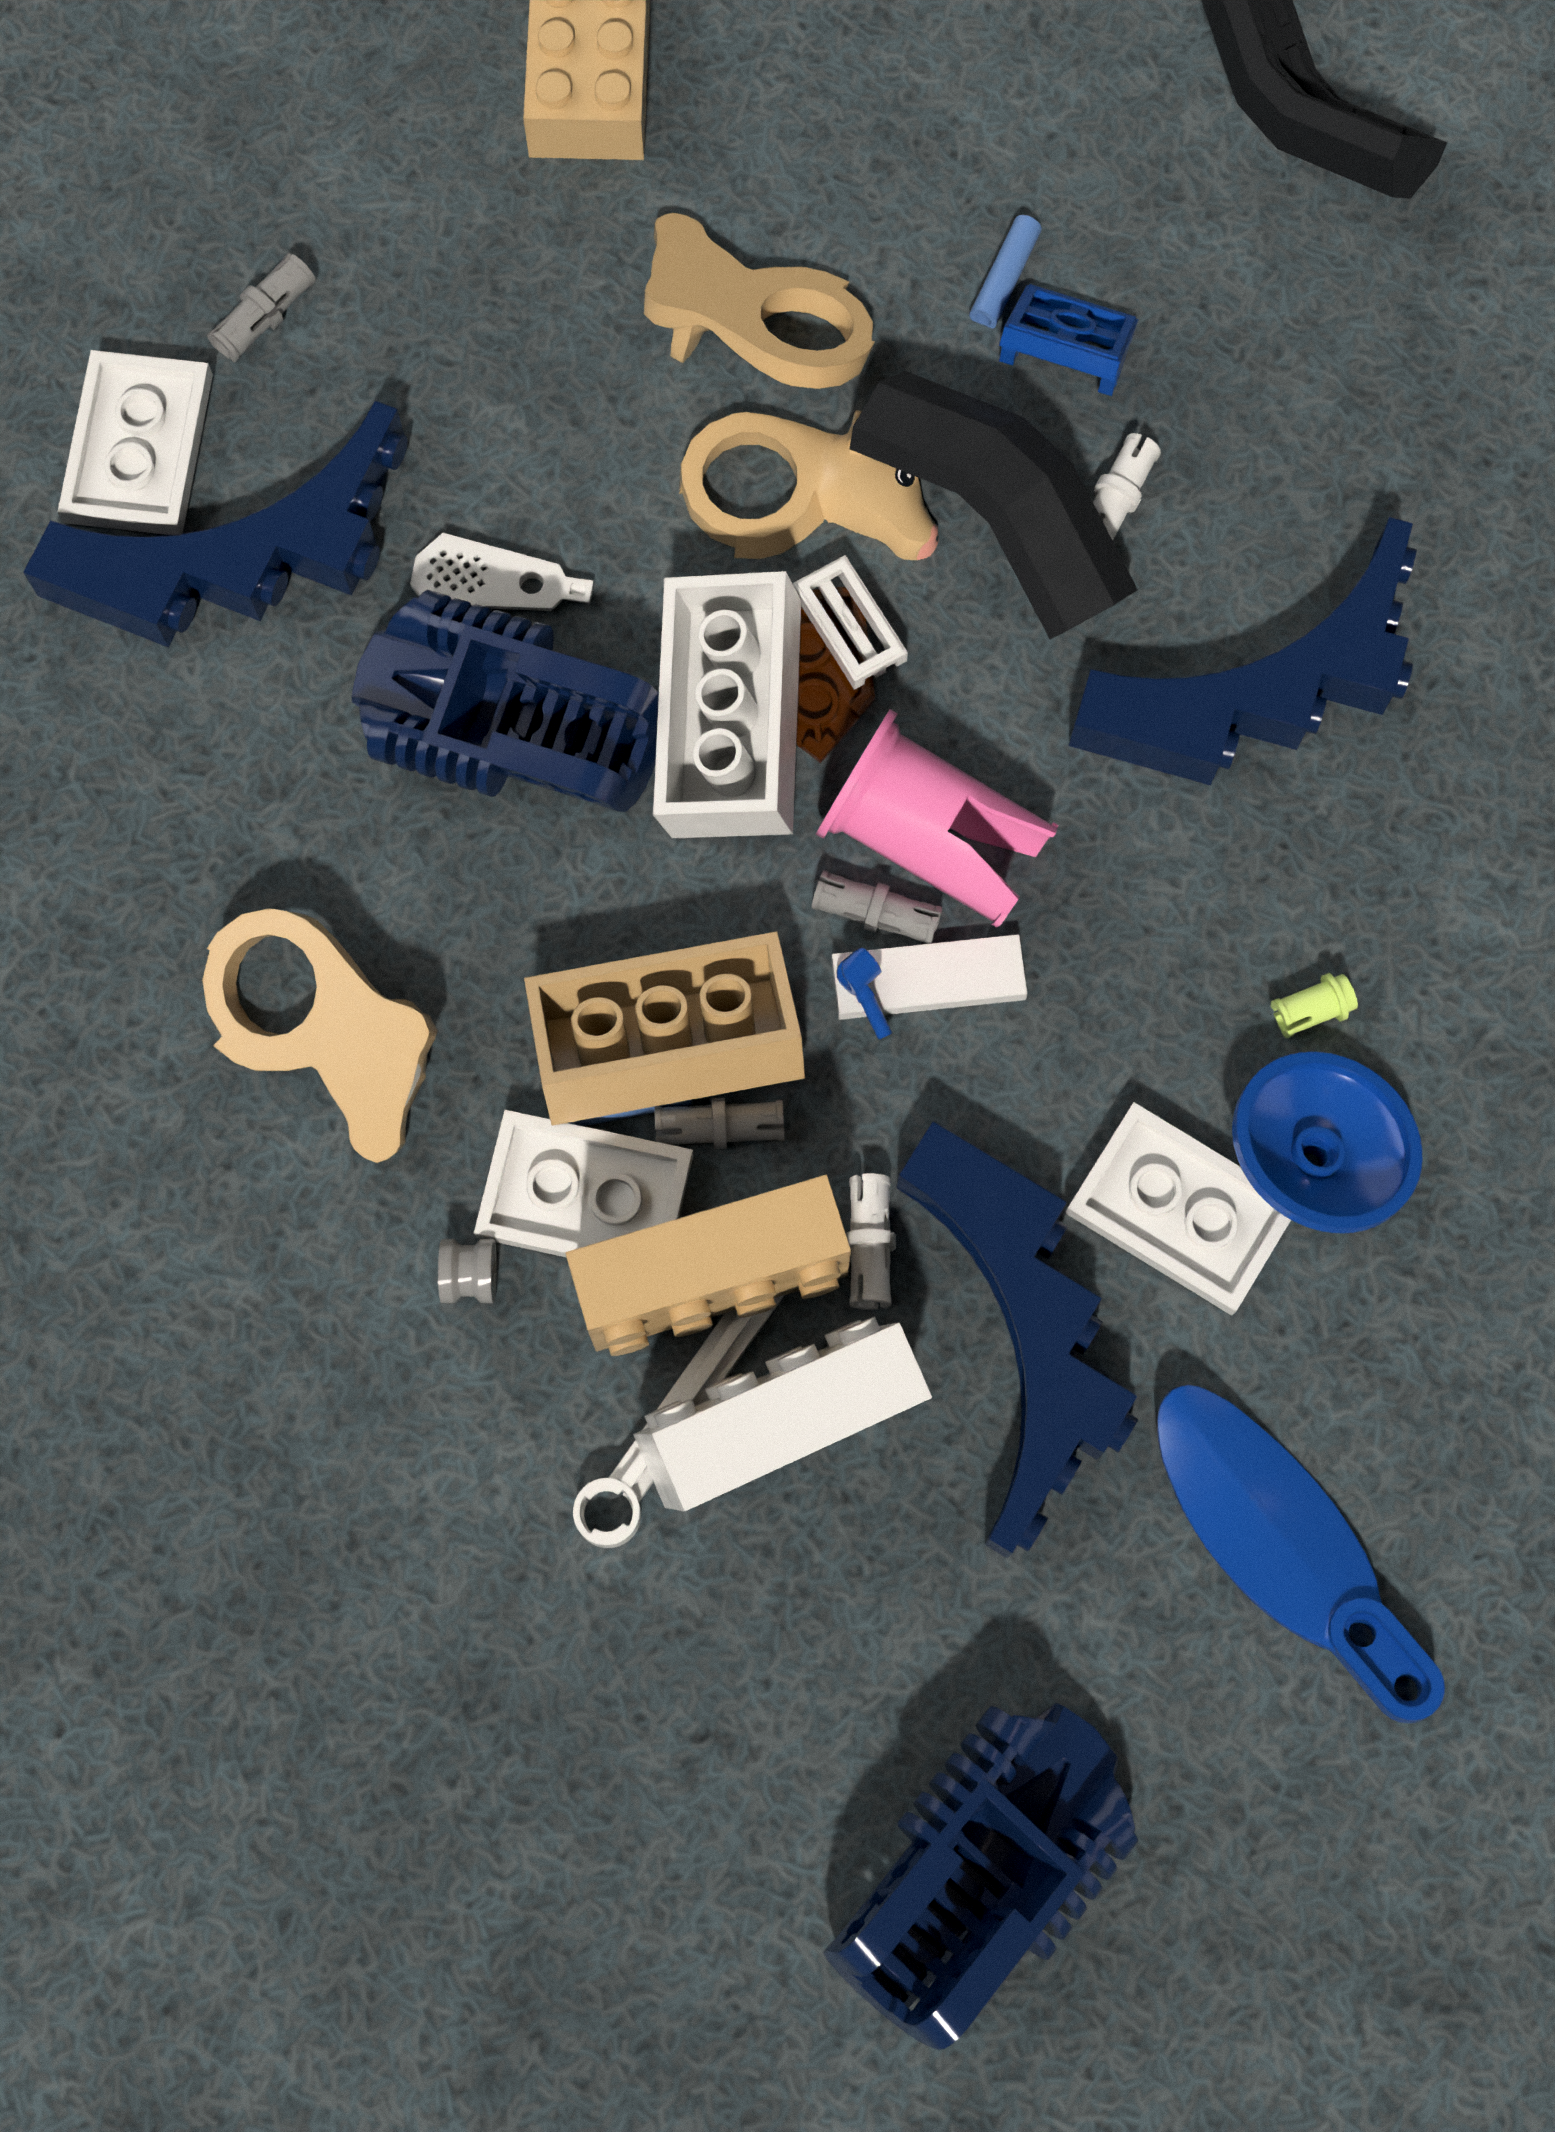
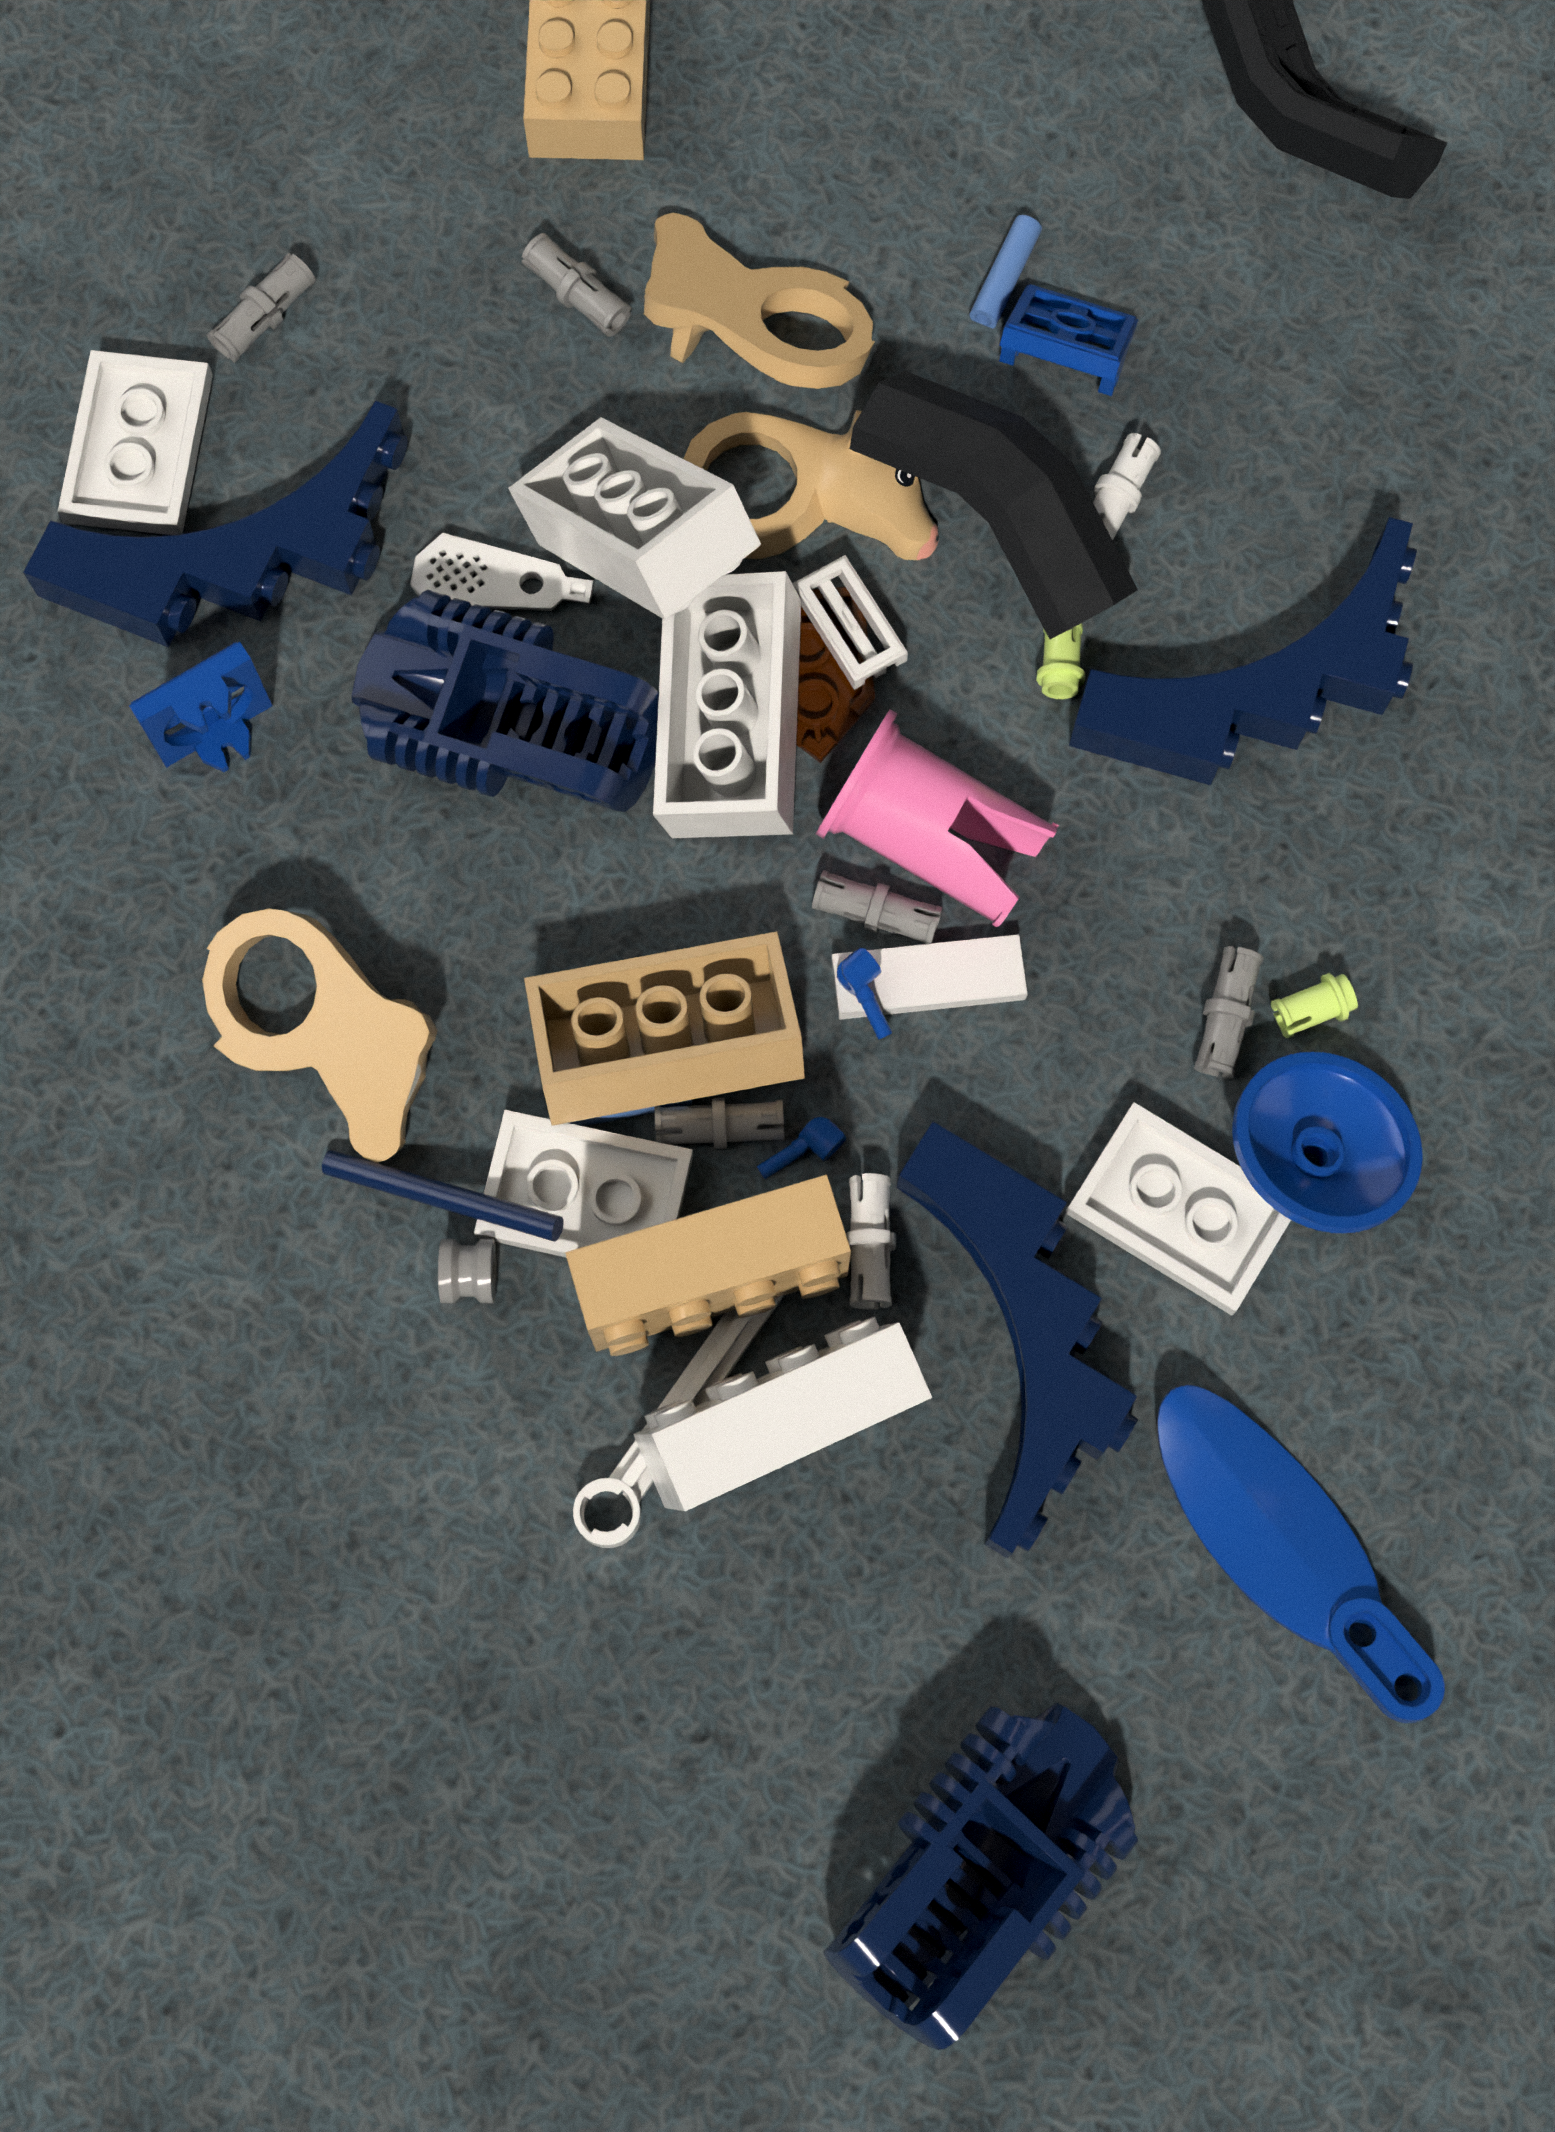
(204, 705): none -> blue piece
(443, 1195): none -> dark blue bar
(576, 284): none -> light grey pin
(636, 517): none -> white brick
(818, 1135): none -> blue hand
(1061, 665): none -> yellowish green pin
(1228, 1012): none -> light grey pin

